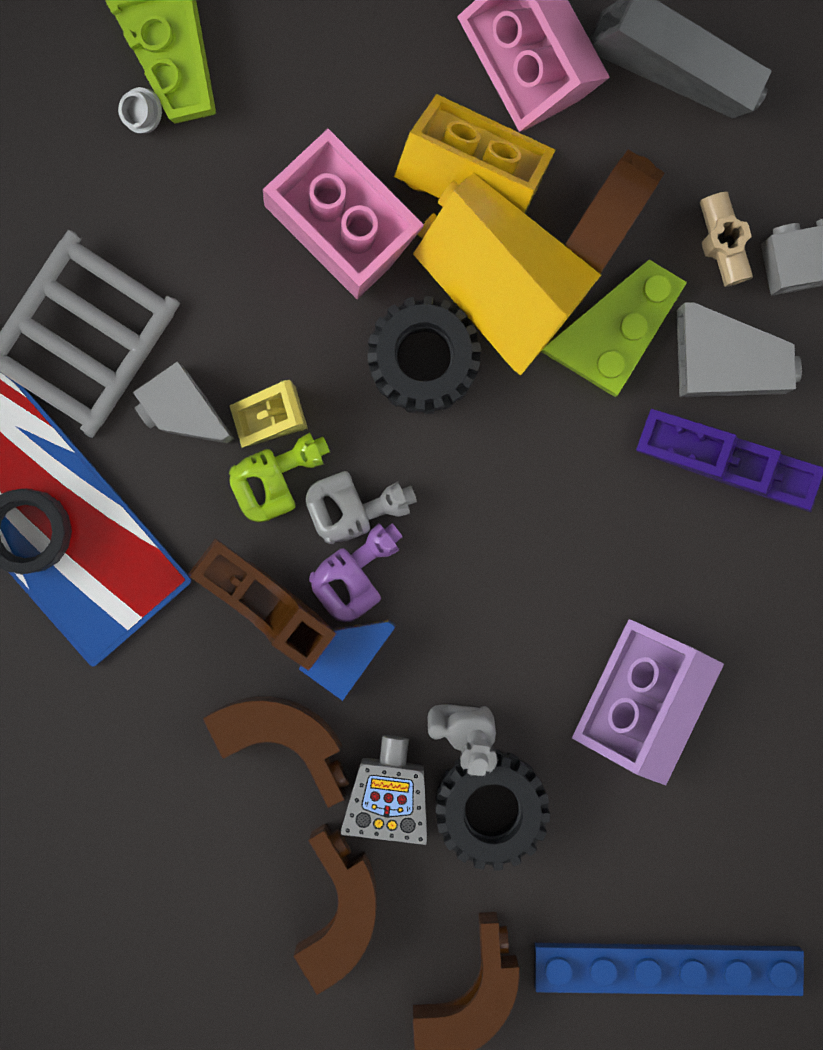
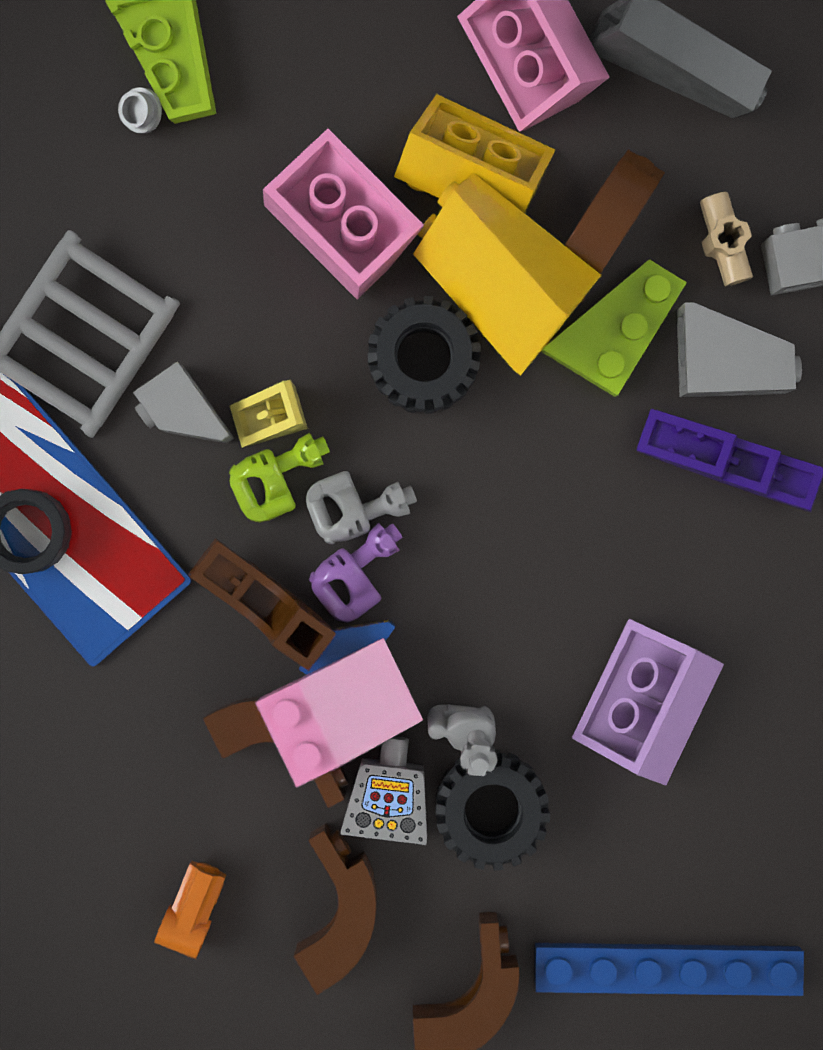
(188, 918): none -> orange piece
(339, 711): none -> bright pink slope

